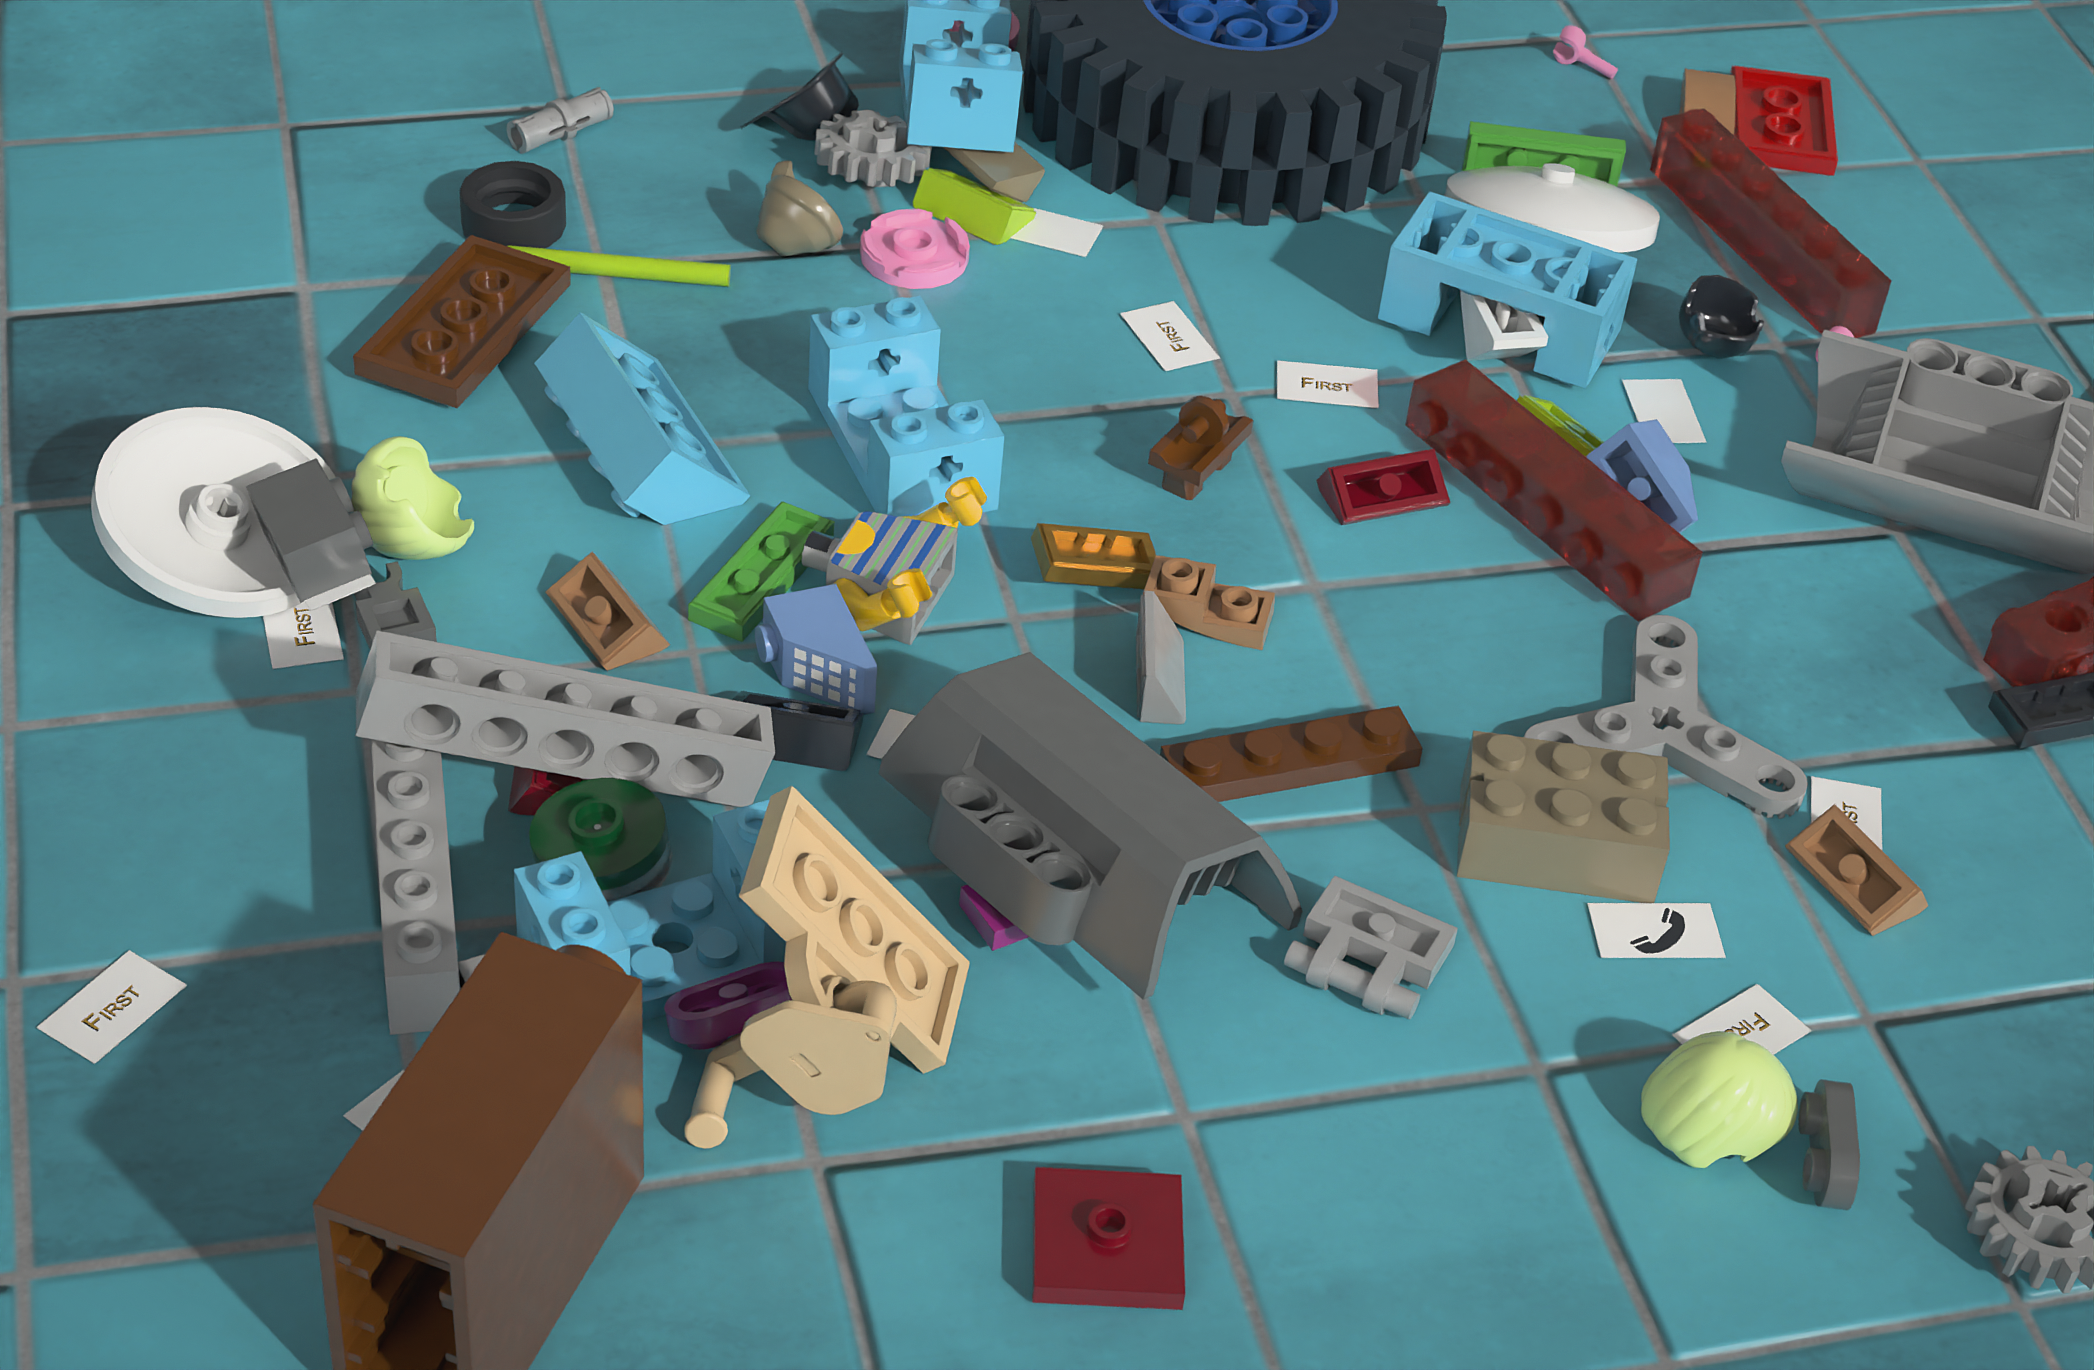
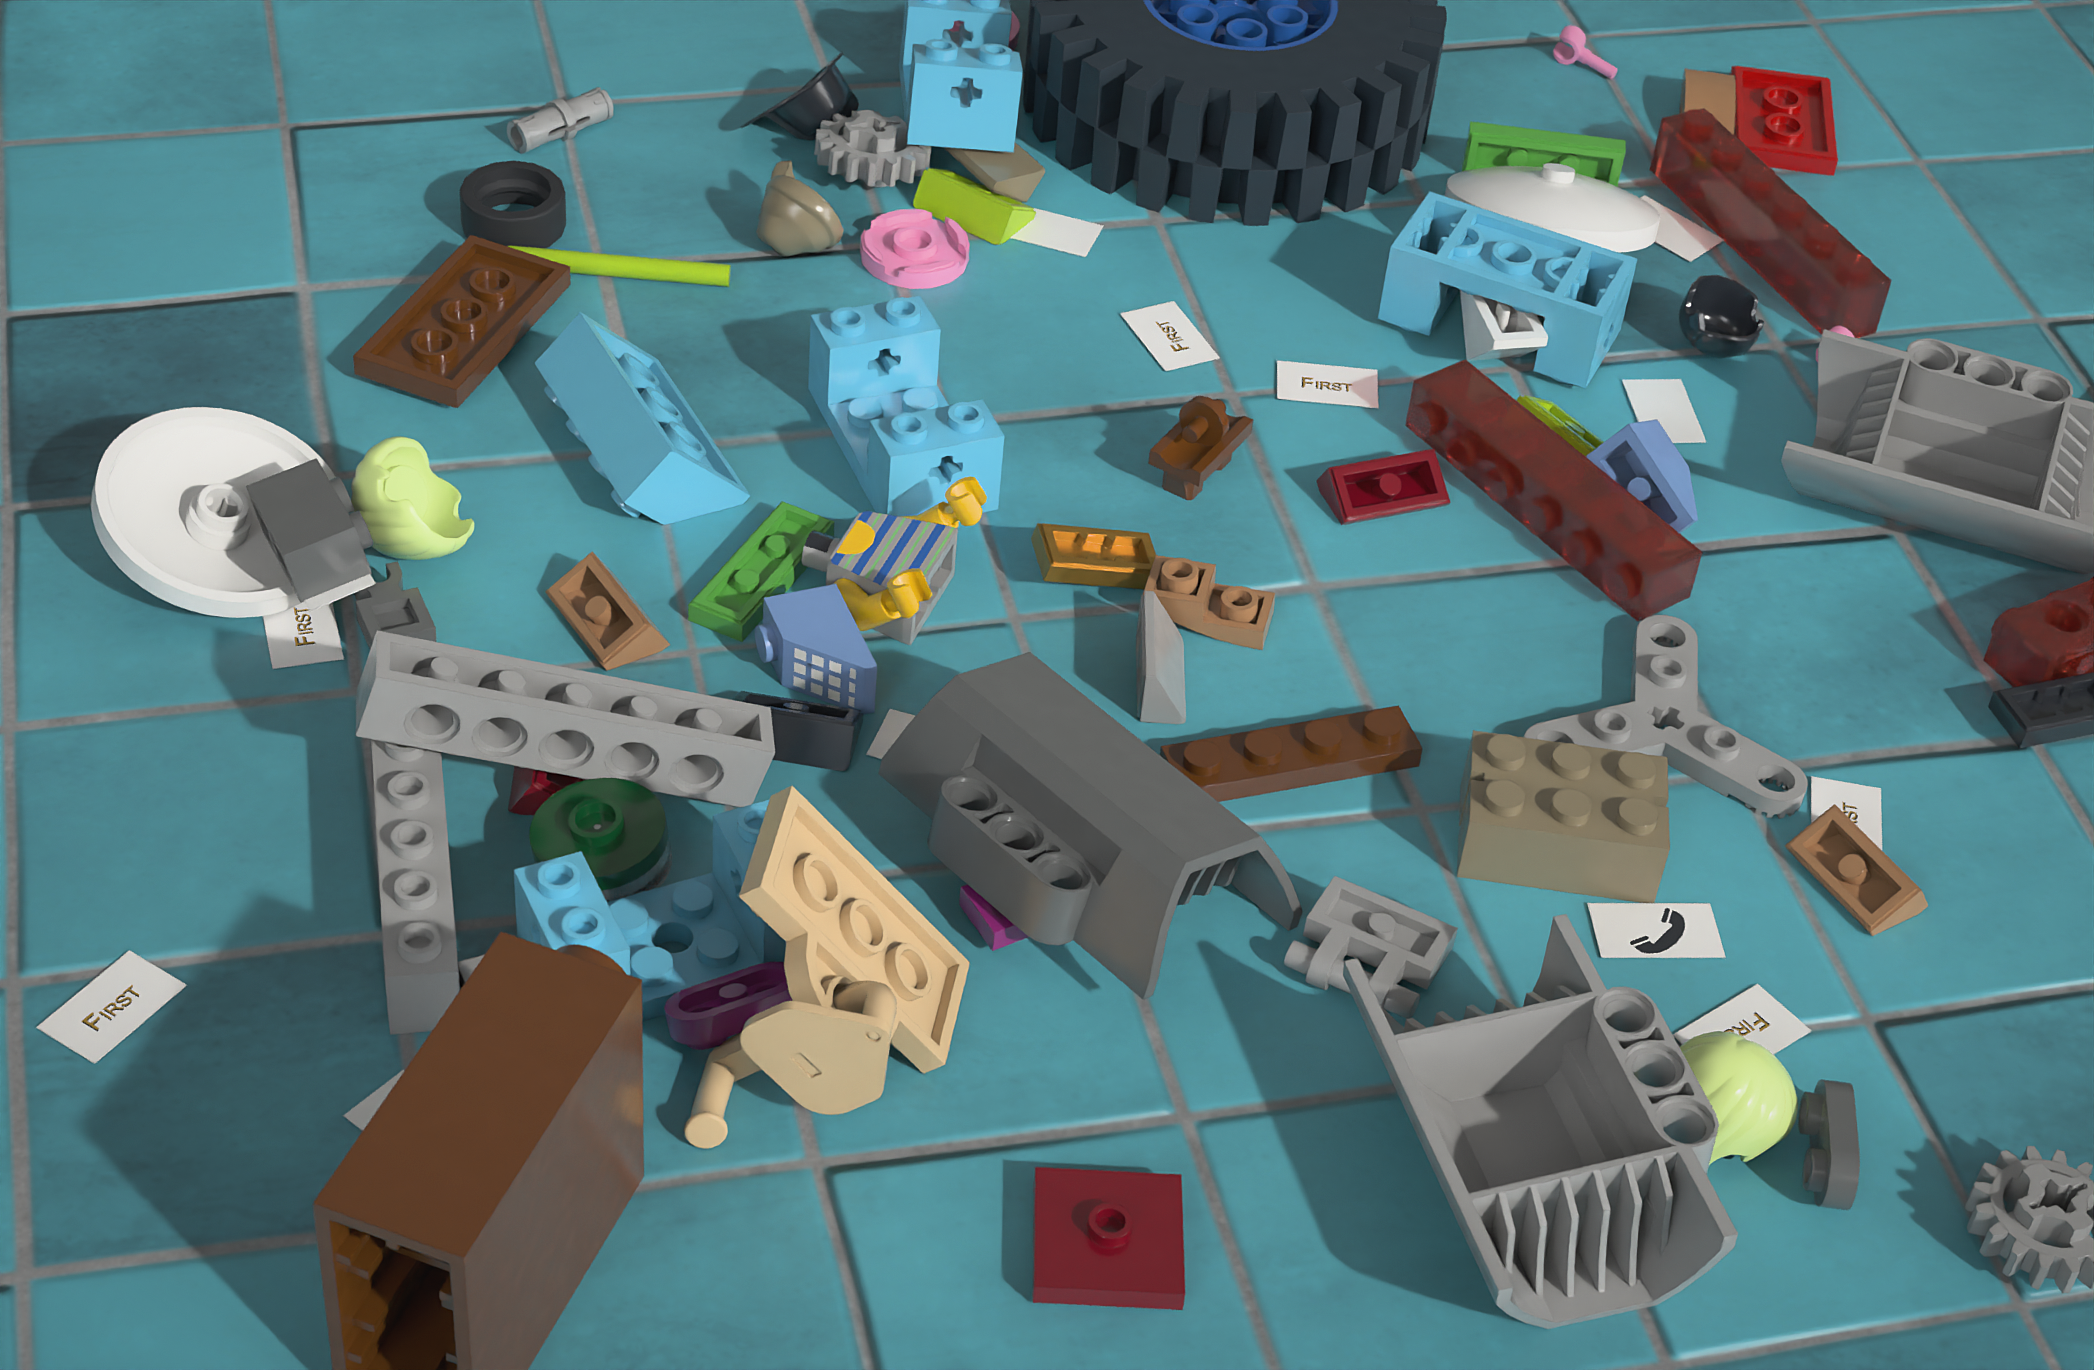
(1563, 1140): none -> light grey panel
(1681, 234): none -> white sticker

